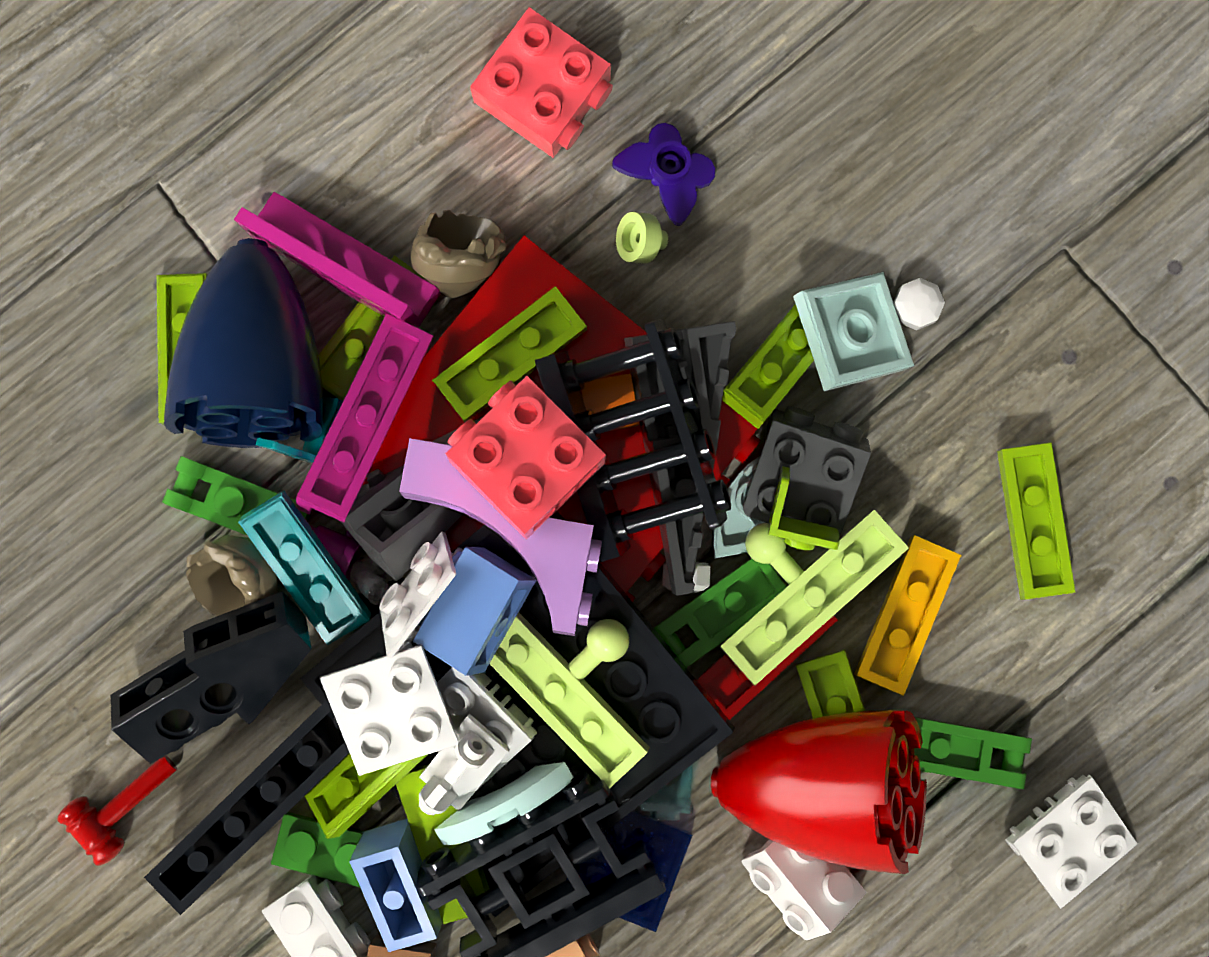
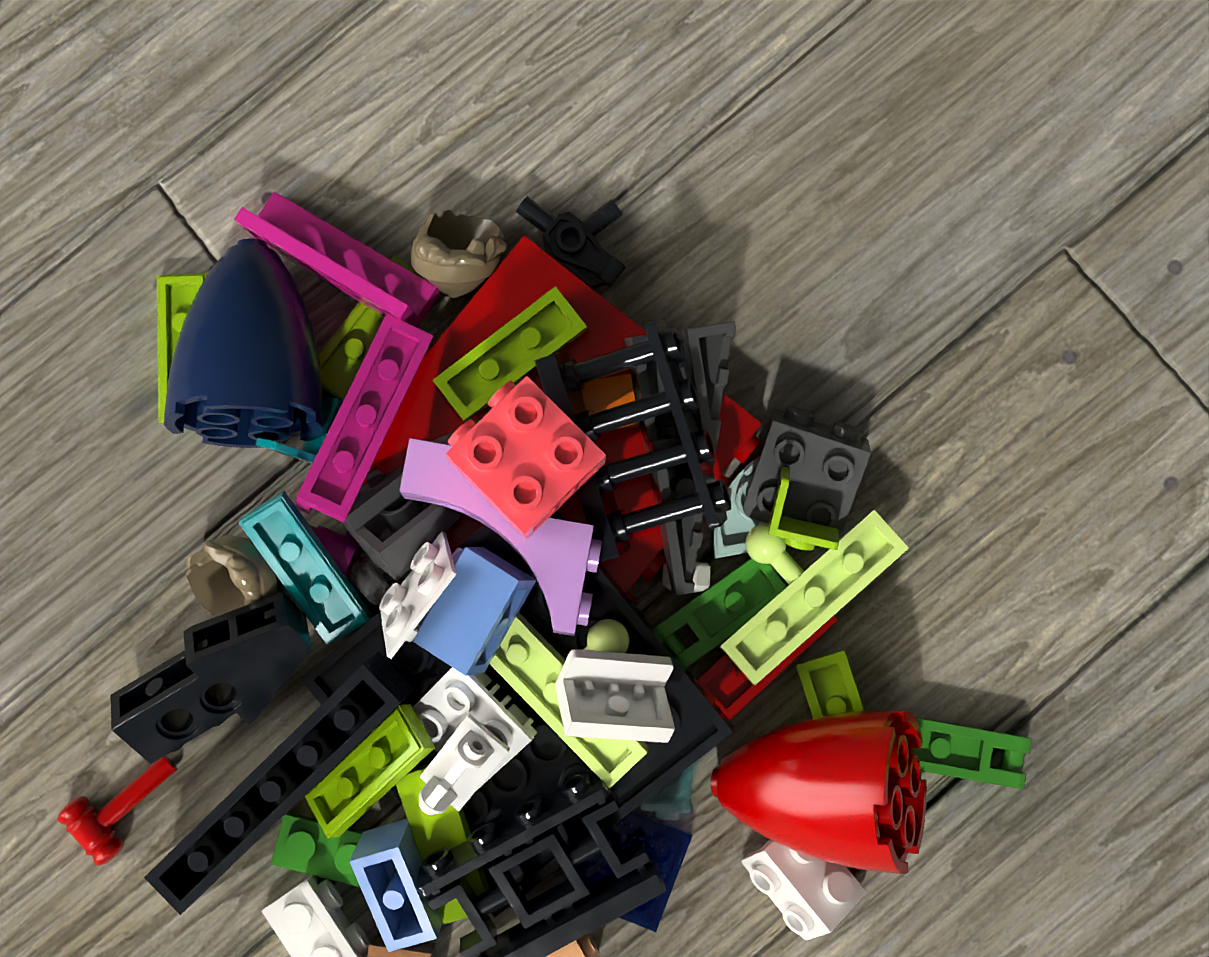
(225, 500): bright green plate -> none
(390, 709): white hinge -> none
(504, 804): light aqua tile -> none
(542, 83): coral brick -> none
(573, 241): none -> black piece
(615, 696): none -> white bracket
(640, 237): yellowish green tile -> none
(670, 168): dark purple animal -> none
(770, 371): lime tile -> none
(853, 331): light aqua tile -> none
(907, 615): yellow plate -> none
(918, 303): white tile -> none
(1036, 521): lime plate -> none
(1072, 839): white hinge -> none

